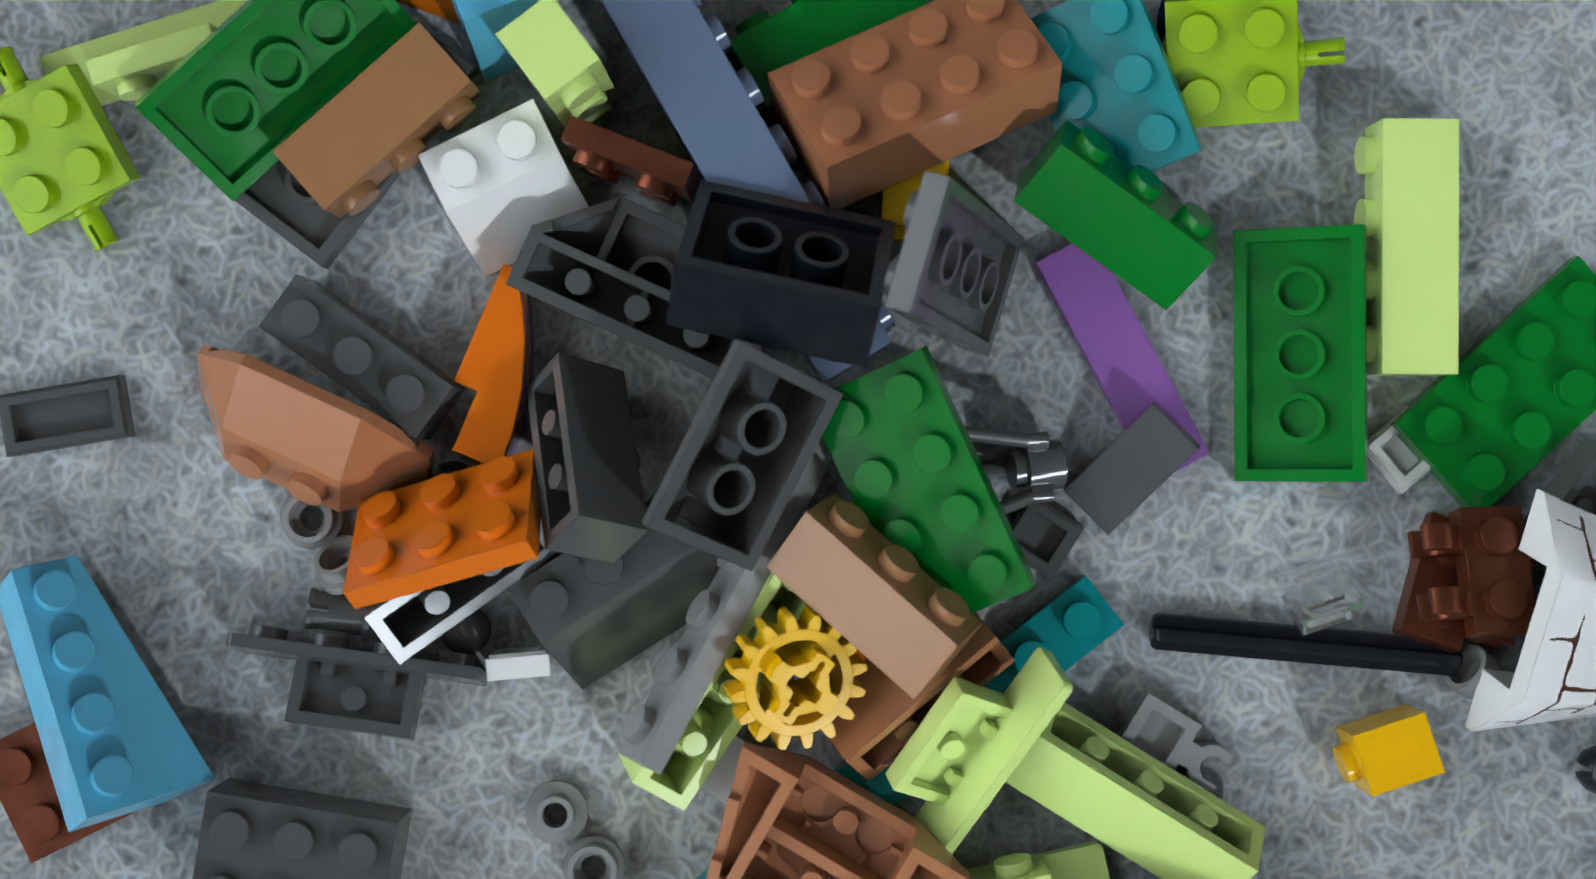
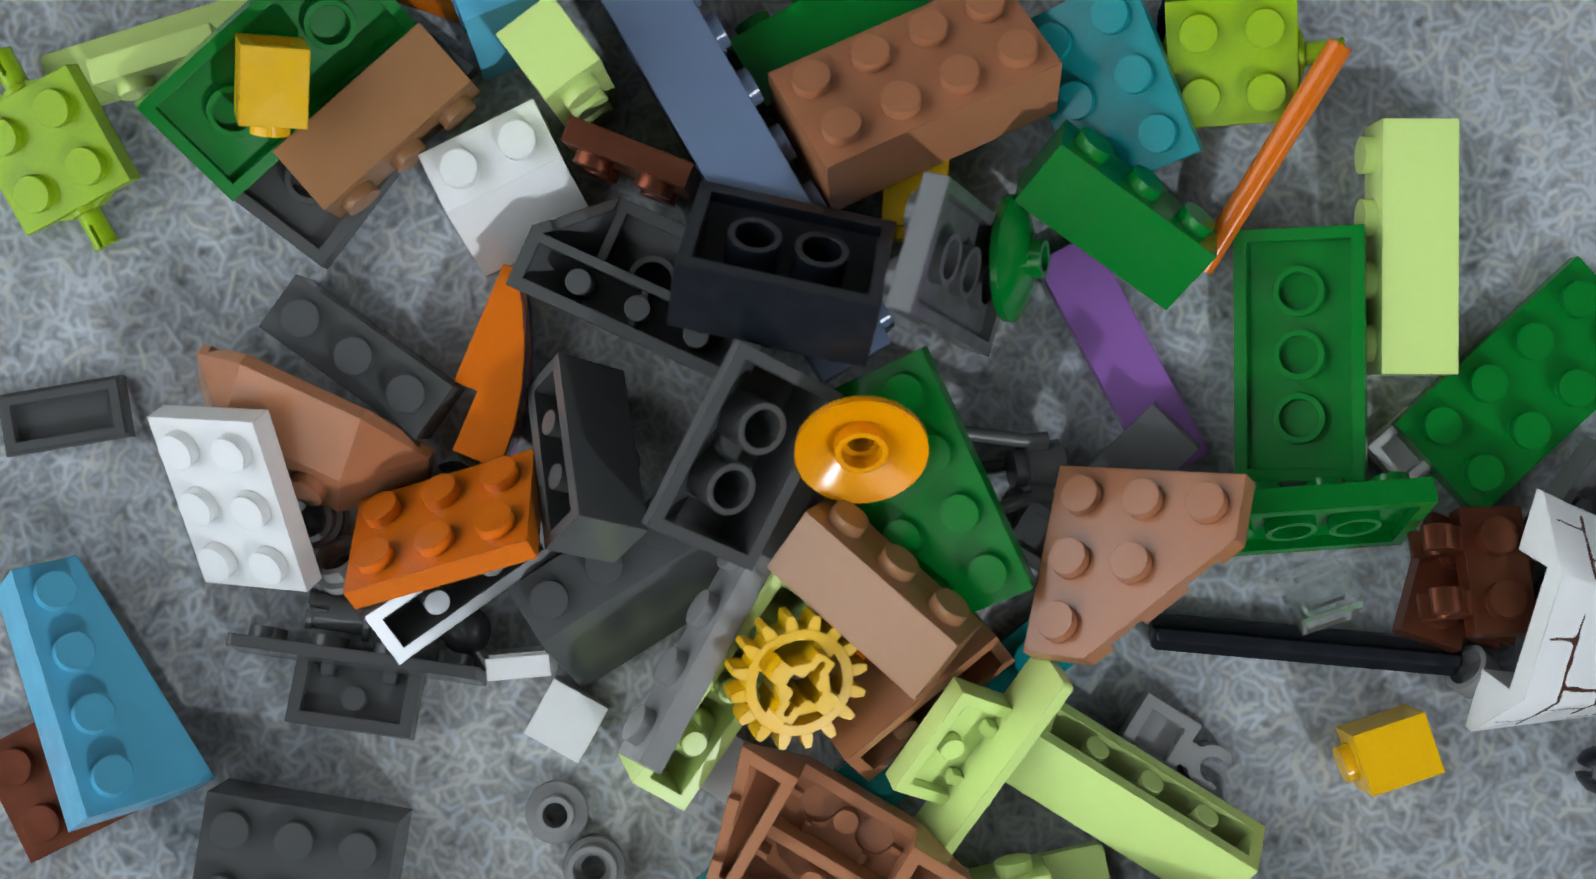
(235, 496): none -> white plate
(271, 83): none -> yellow brick
(567, 719): none -> white tile
(861, 449): none -> light orange dish
(1014, 259): none -> green dish
(1126, 550): none -> nougat plate
(1278, 145): none -> orange bar
(1337, 513): none -> green plate

